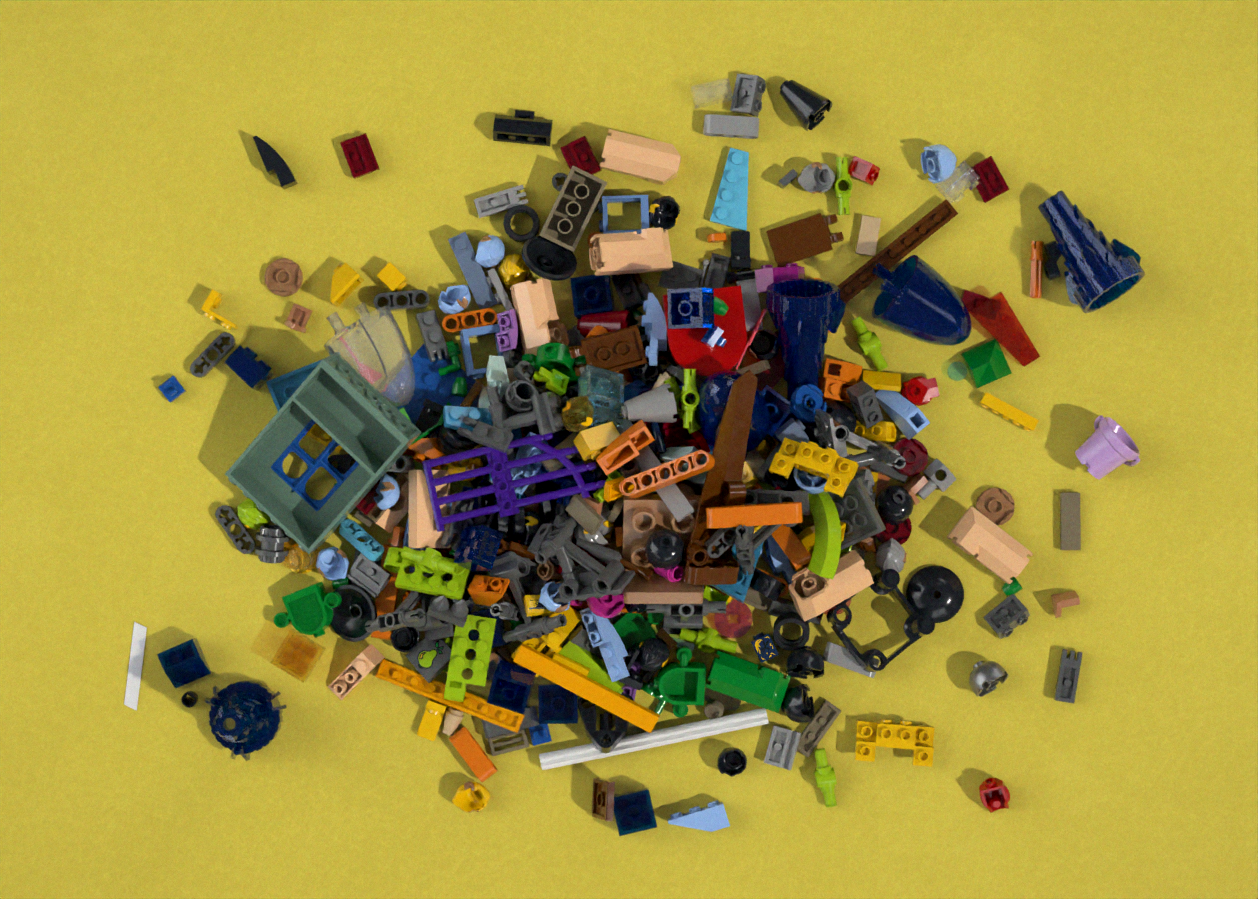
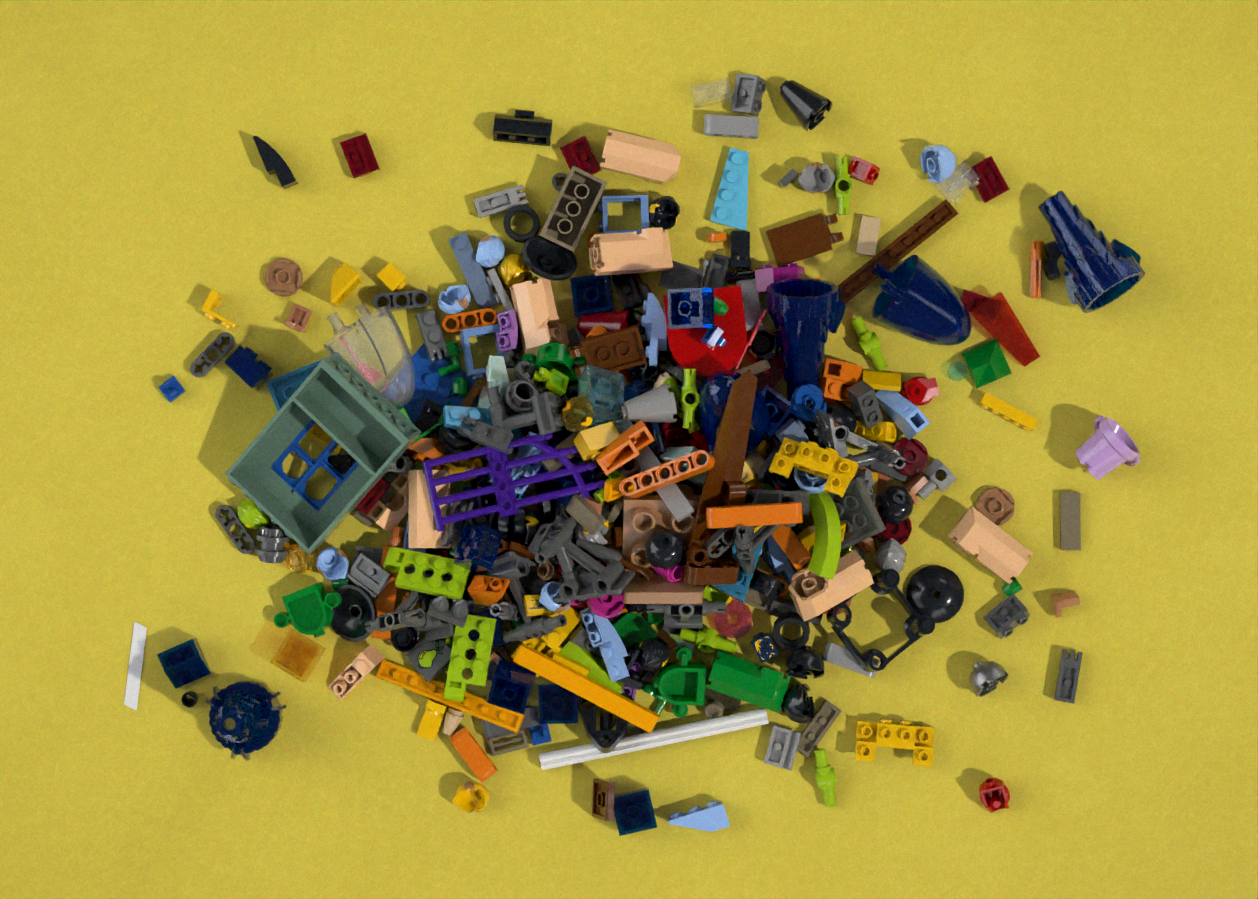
(352, 531): medium azure beam -> none
(388, 492): light blue hair -> none
(429, 560): lime pin -> none
(731, 761): black hair -> none

